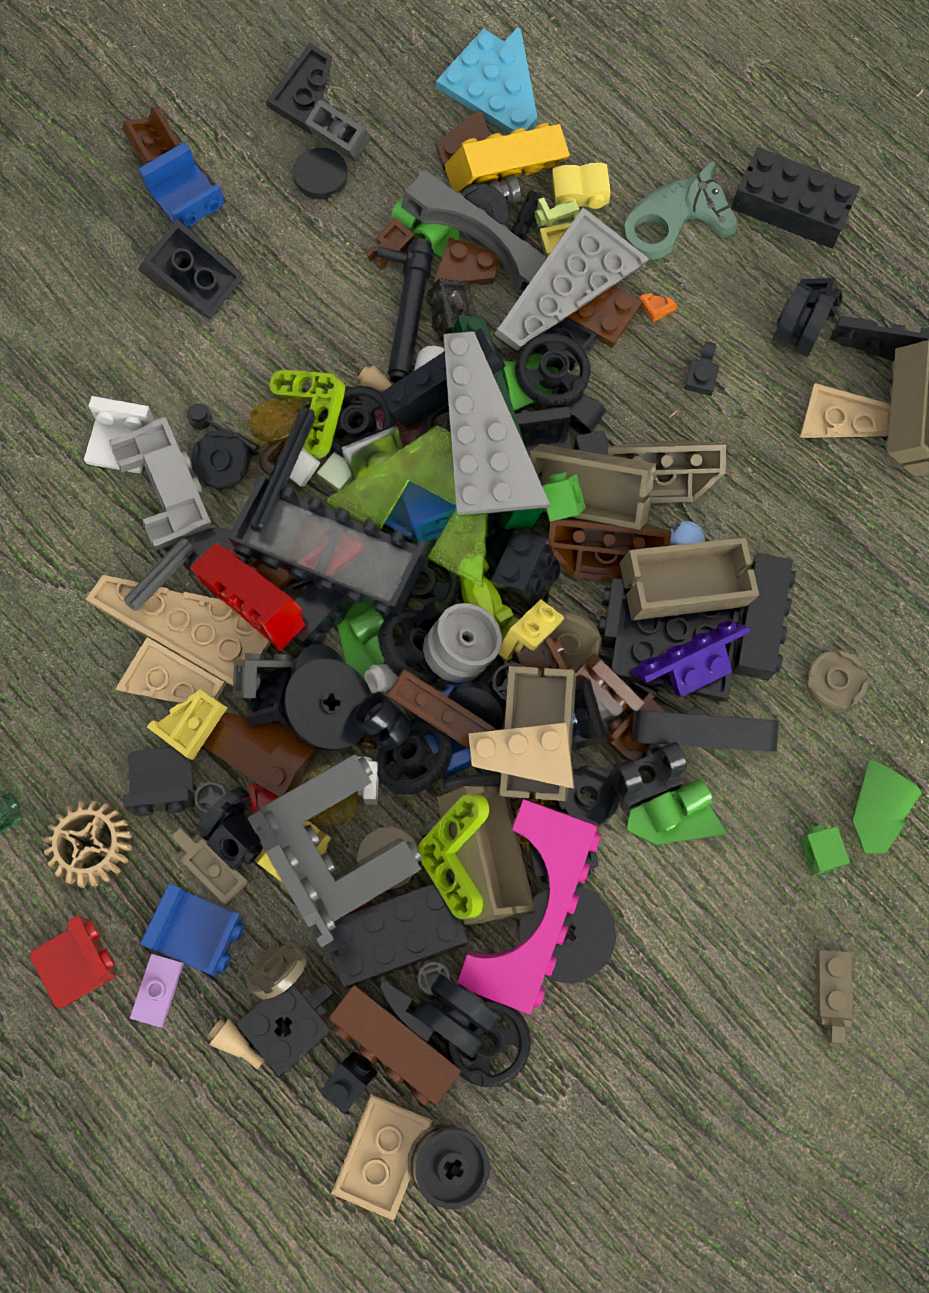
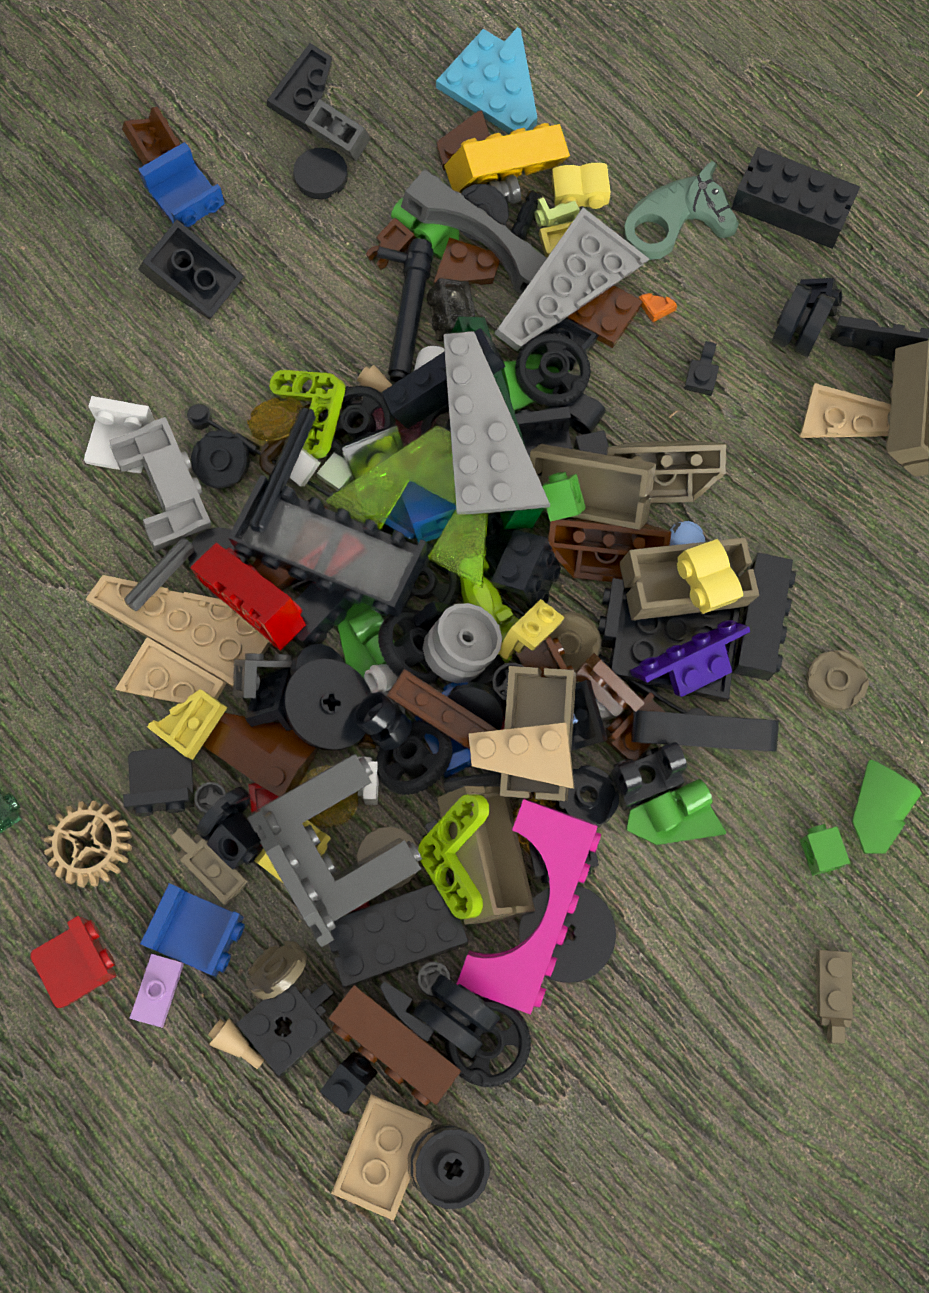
(709, 576): none -> light yellow brick

